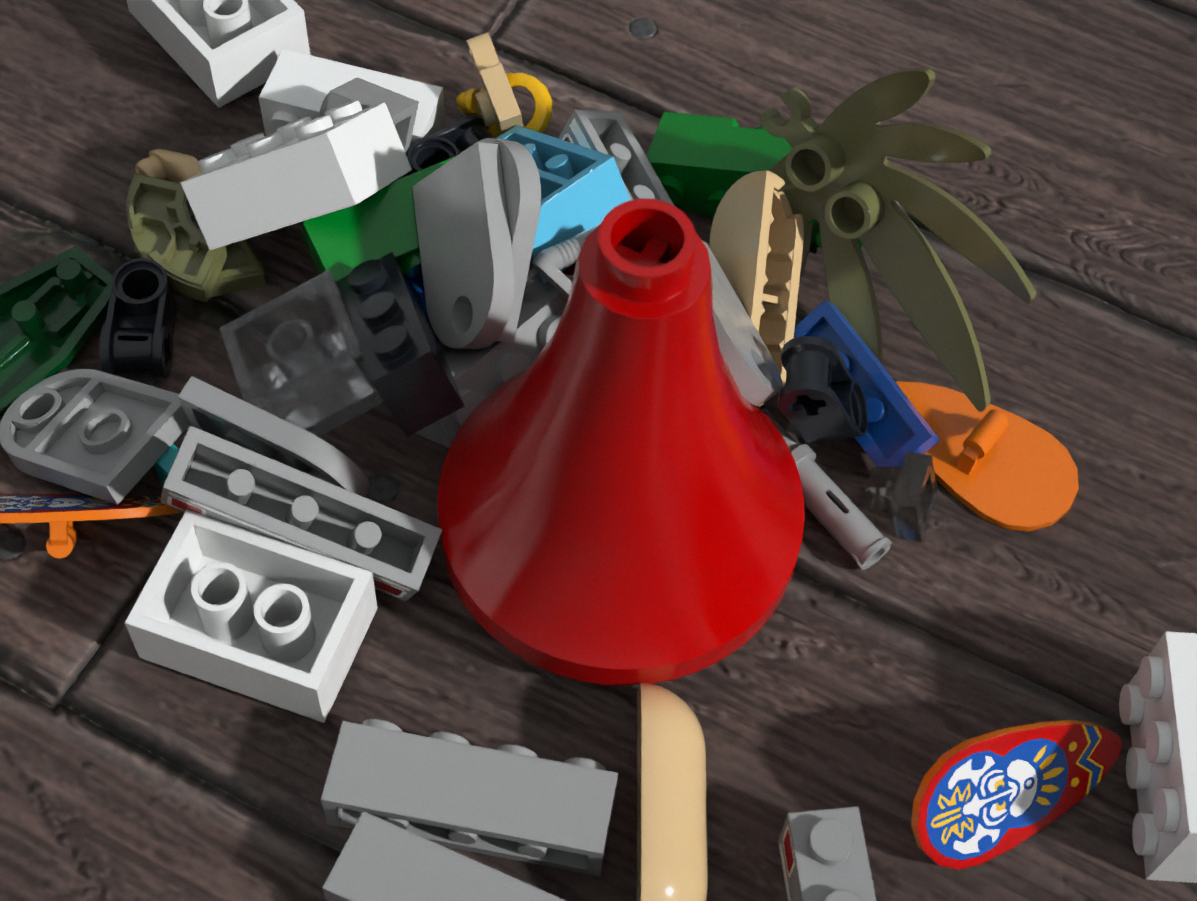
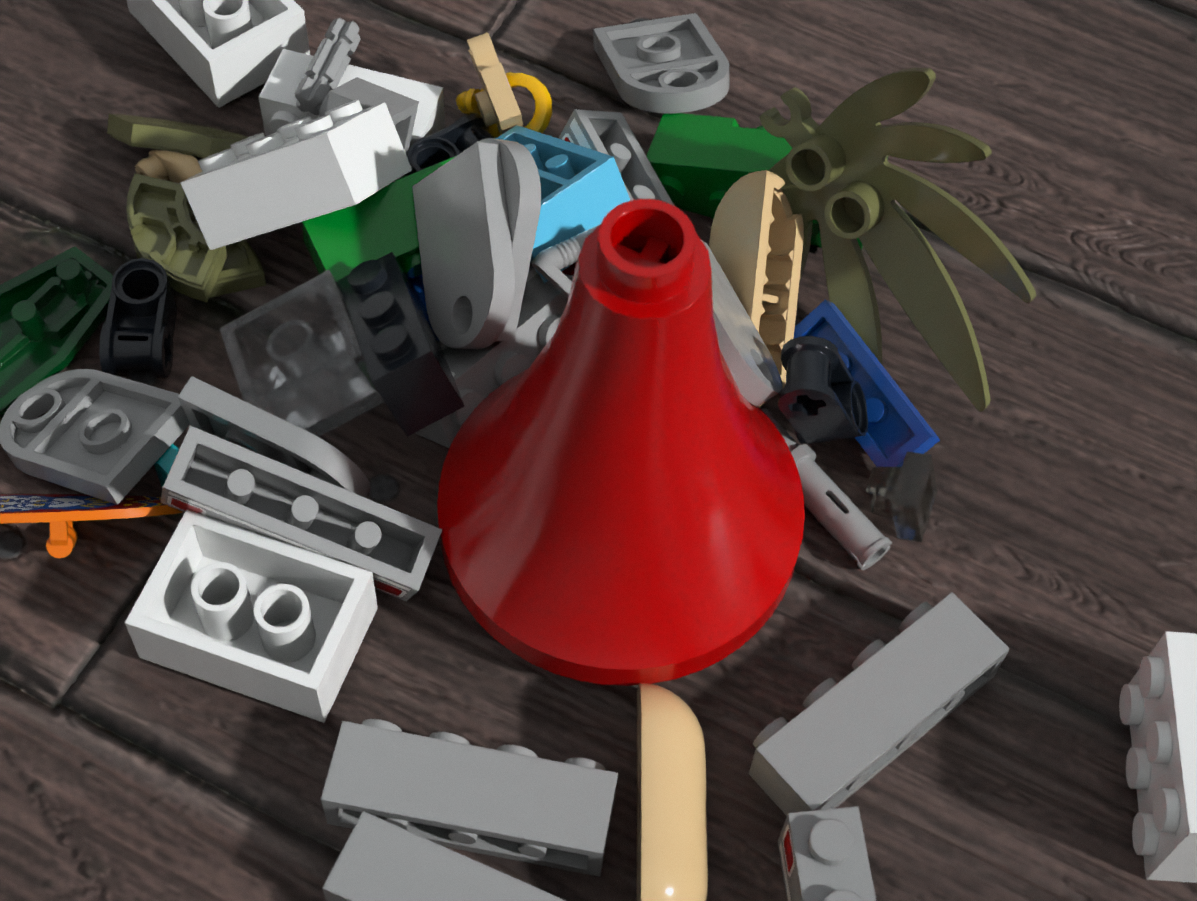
(170, 135): none -> olive tile
(327, 65): none -> light grey axle
(664, 64): none -> light grey tile
(877, 709): none -> light grey brick
(996, 460): orange shield -> none
(1007, 788): shield -> none

